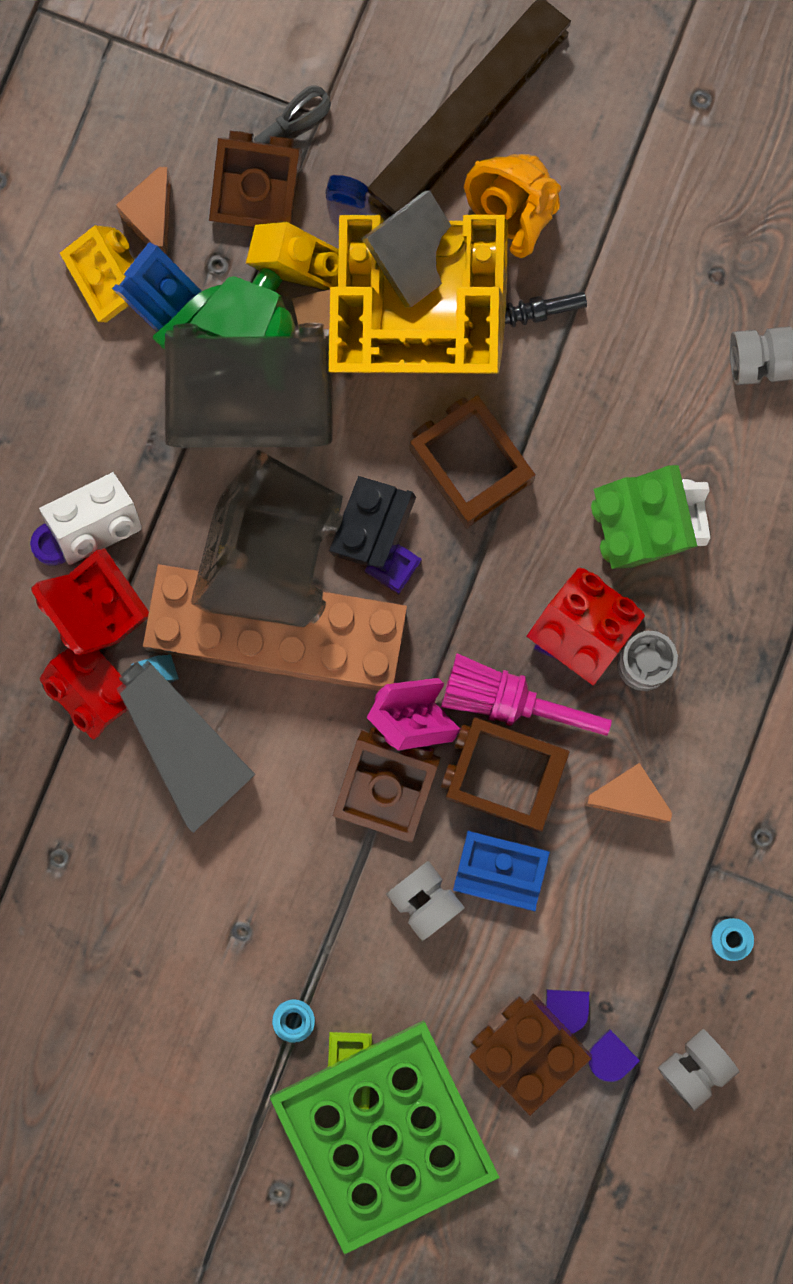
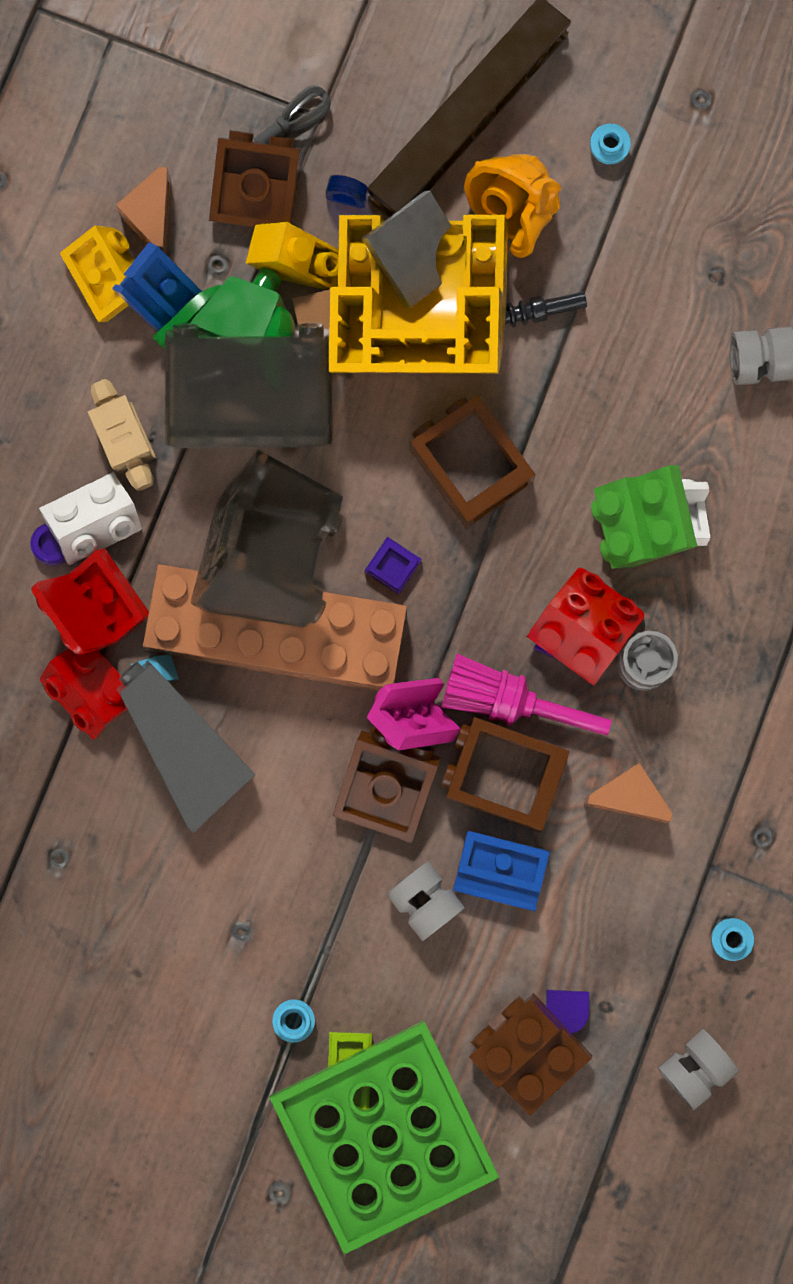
(122, 435): none -> tan piece
(372, 523): black plate -> none
(610, 155): none -> medium azure plate
(611, 1058): dark purple tile -> none

